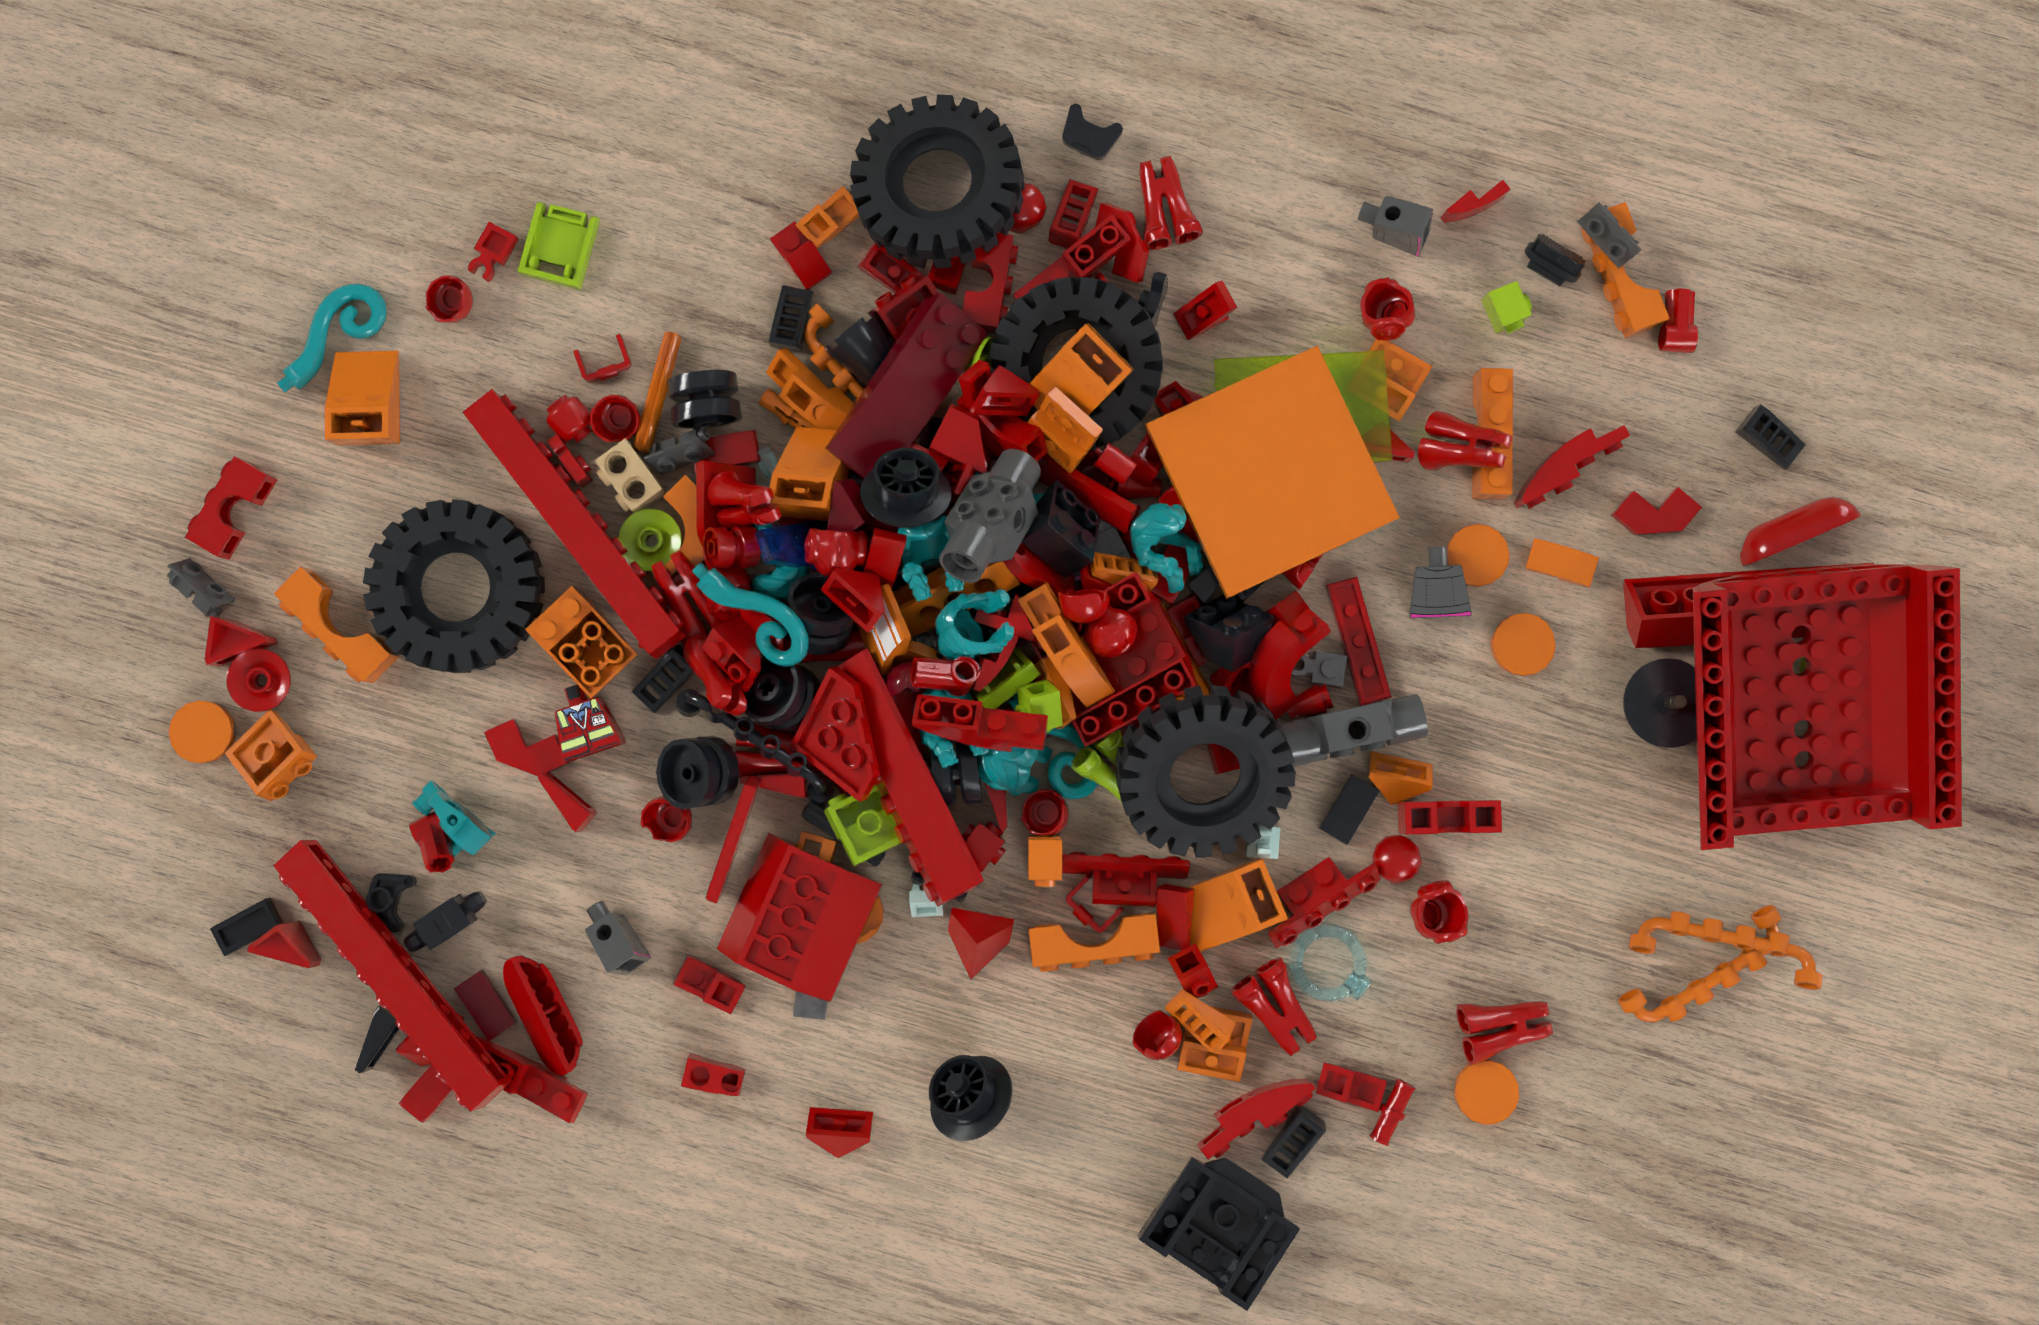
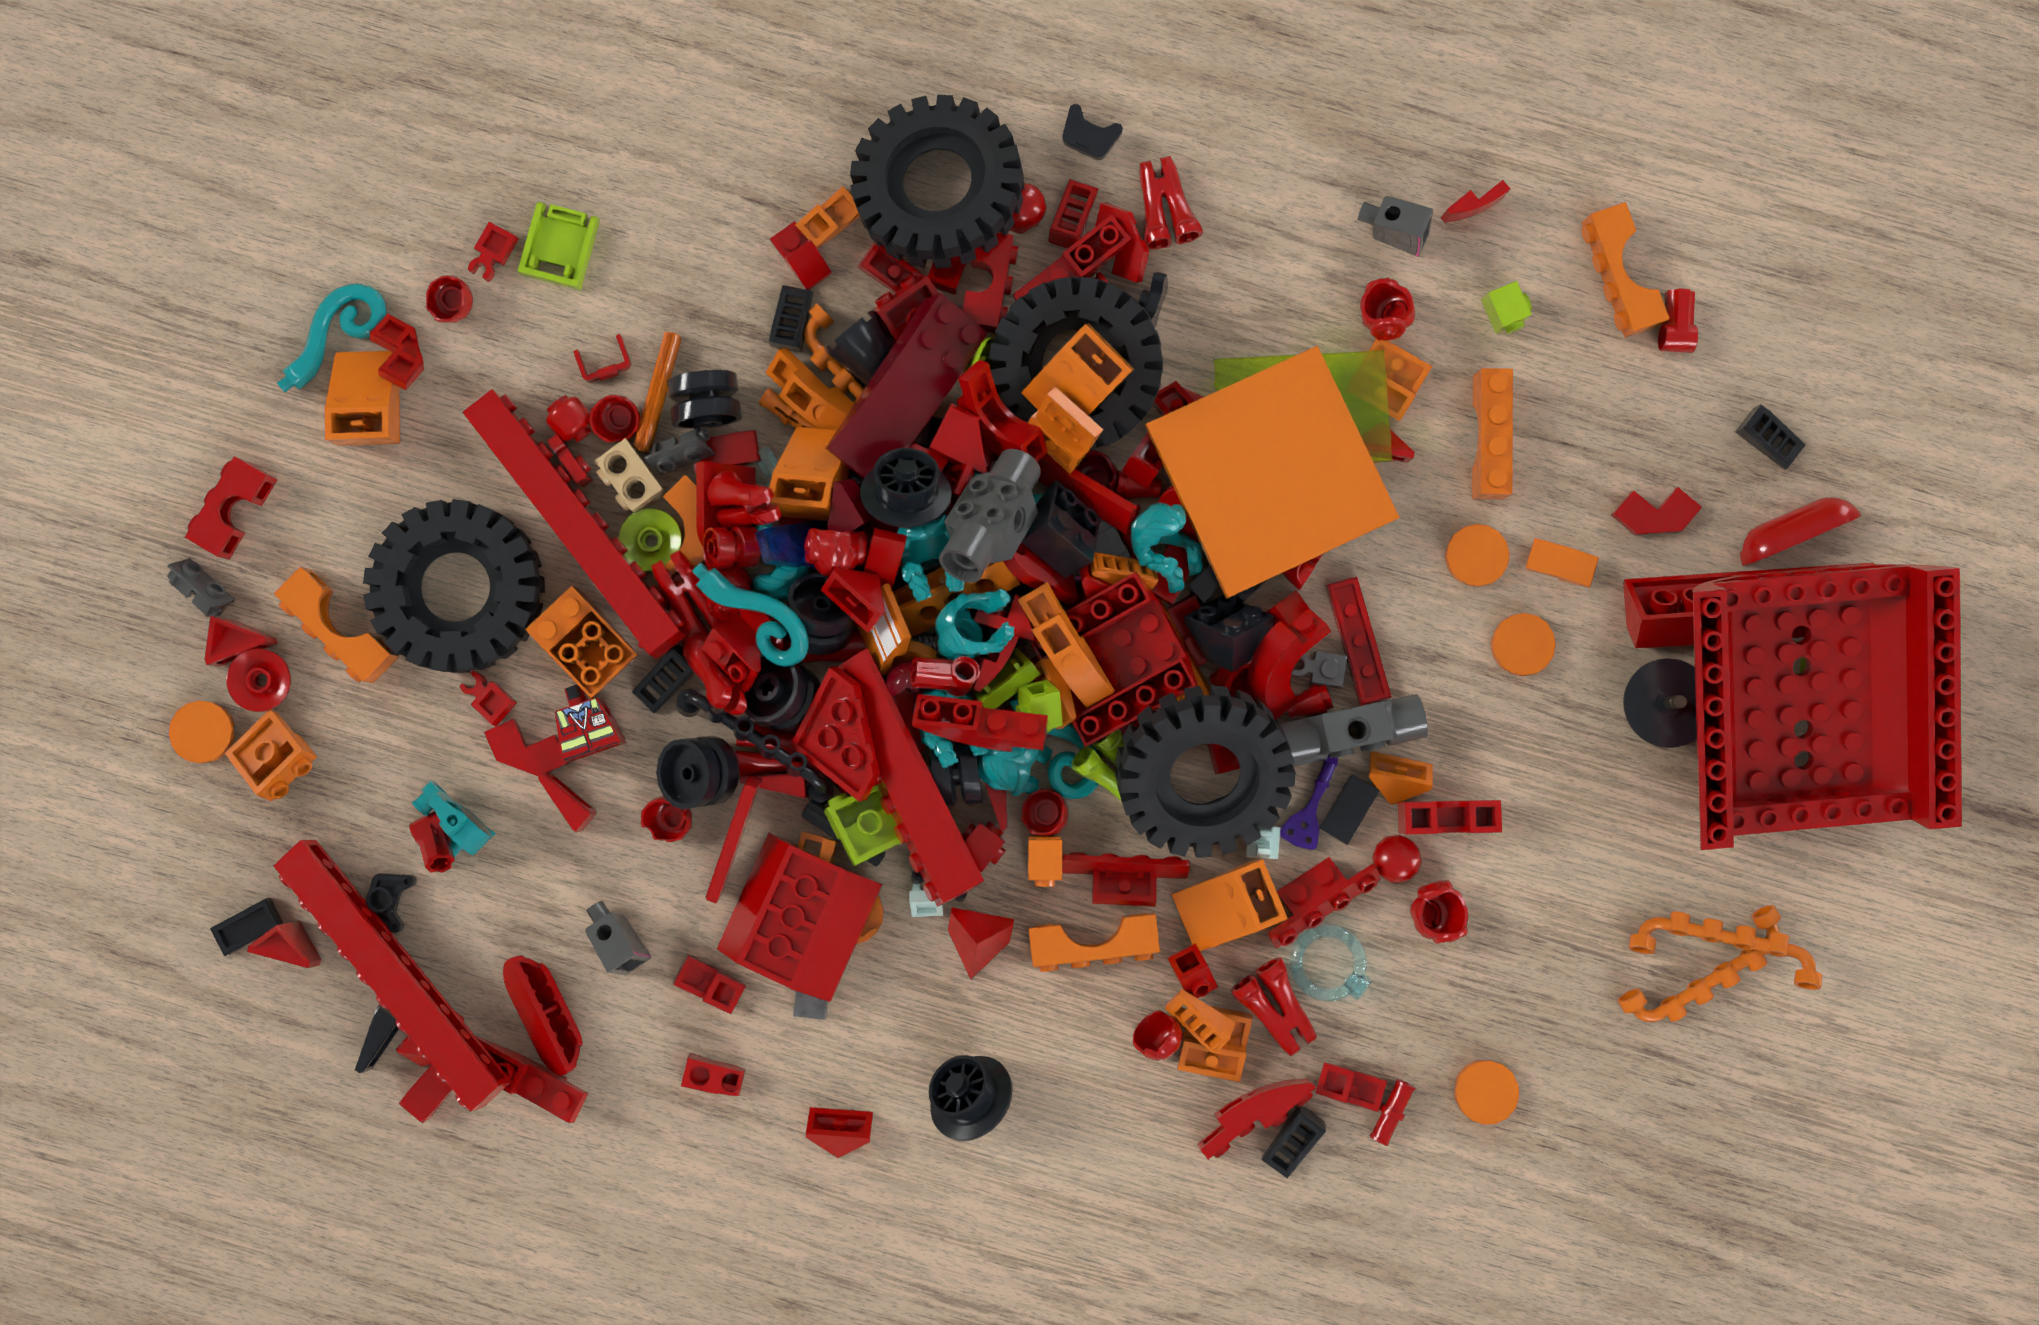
(406, 359): none -> red tile
(445, 921): black piece -> none
(485, 1005): dark red tile -> none
(490, 699): none -> red plate
(1005, 395): red slope -> none
(1083, 915): red piece -> none
(1084, 605): red hair -> none
(1111, 633): red piece -> none
(1114, 462): red piece -> none
(1174, 916): red slope -> none
(1205, 310): red slope -> none
(1222, 1227): black slope -> none
(1308, 814): none -> dark purple piece
(1439, 588): dark grey torso -> none
(1445, 426): red piece -> none
(1478, 1018): red piece -> none
(1553, 260): black piece -> none
(1559, 467): red slope -> none
(1608, 235): dark grey hinge -> none

